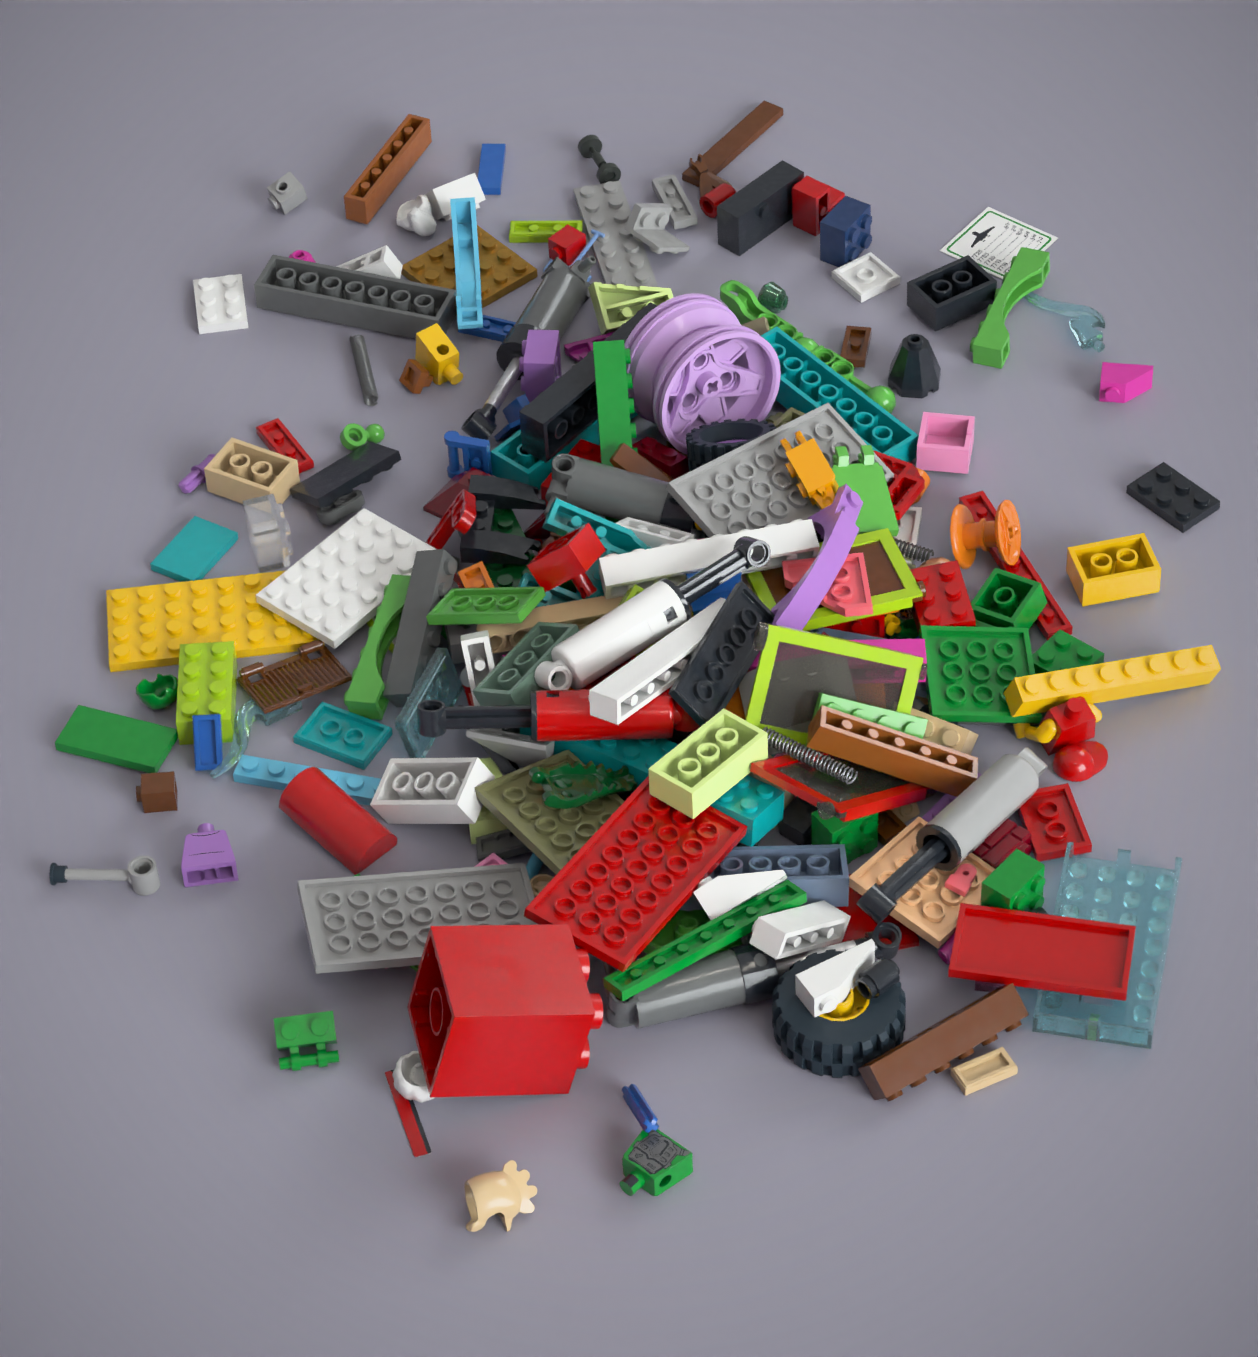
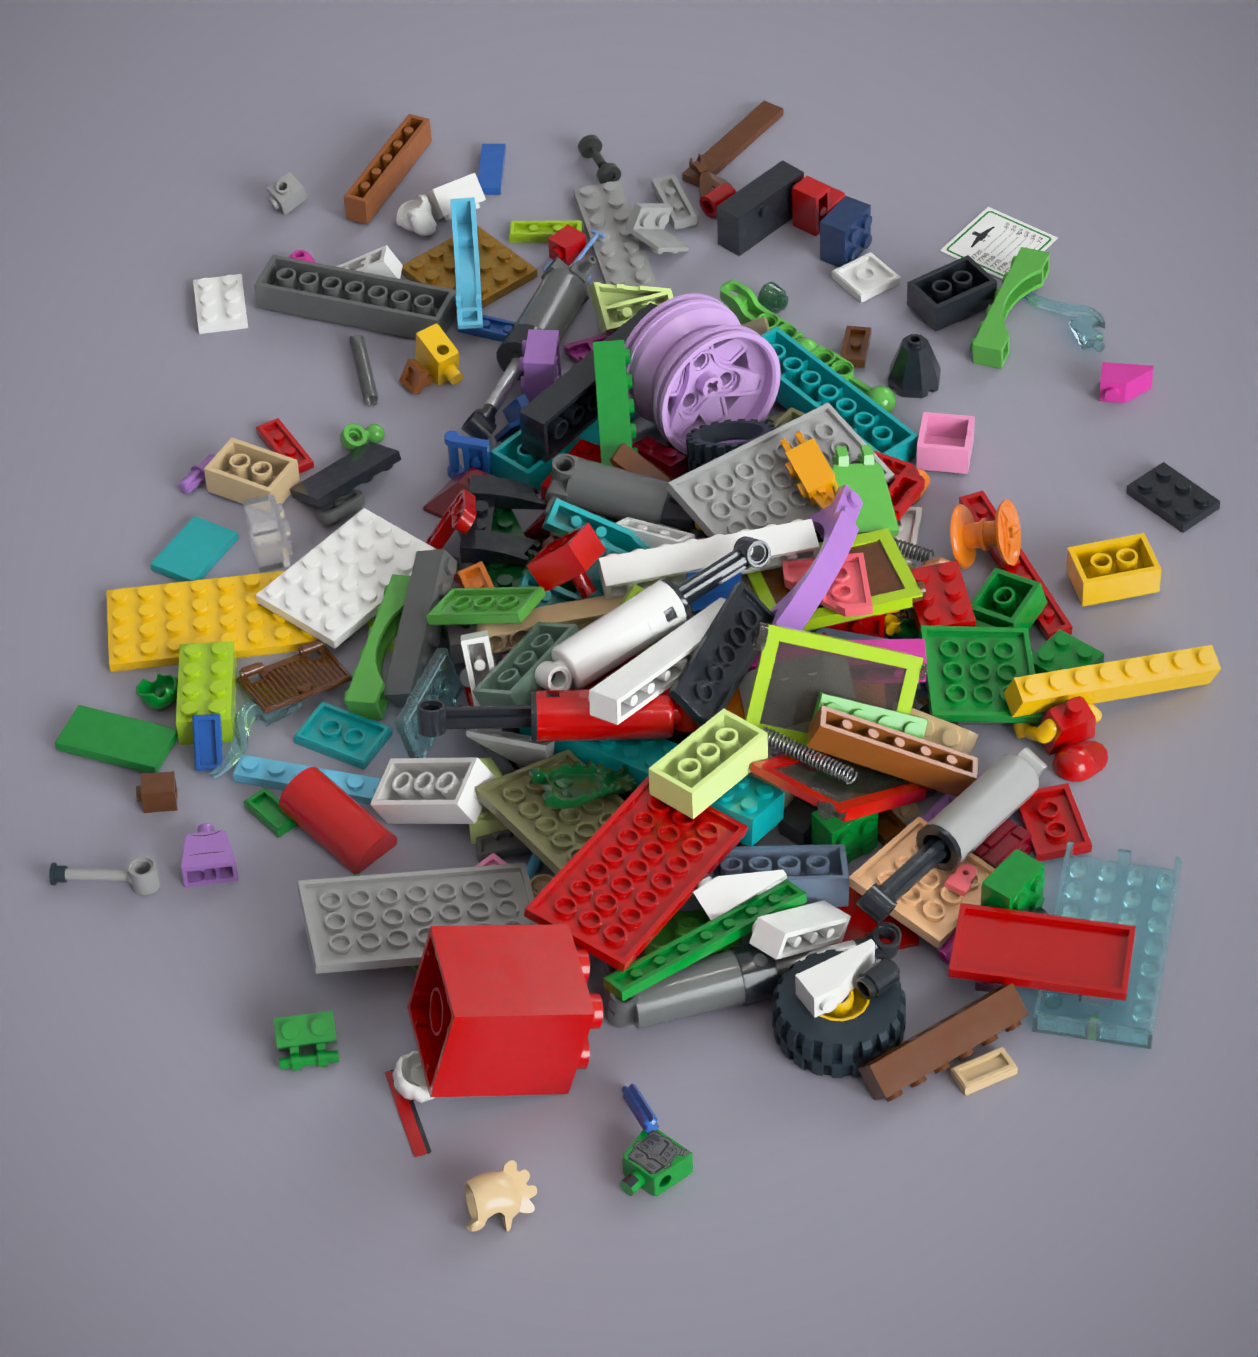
(266, 809): none -> green tile

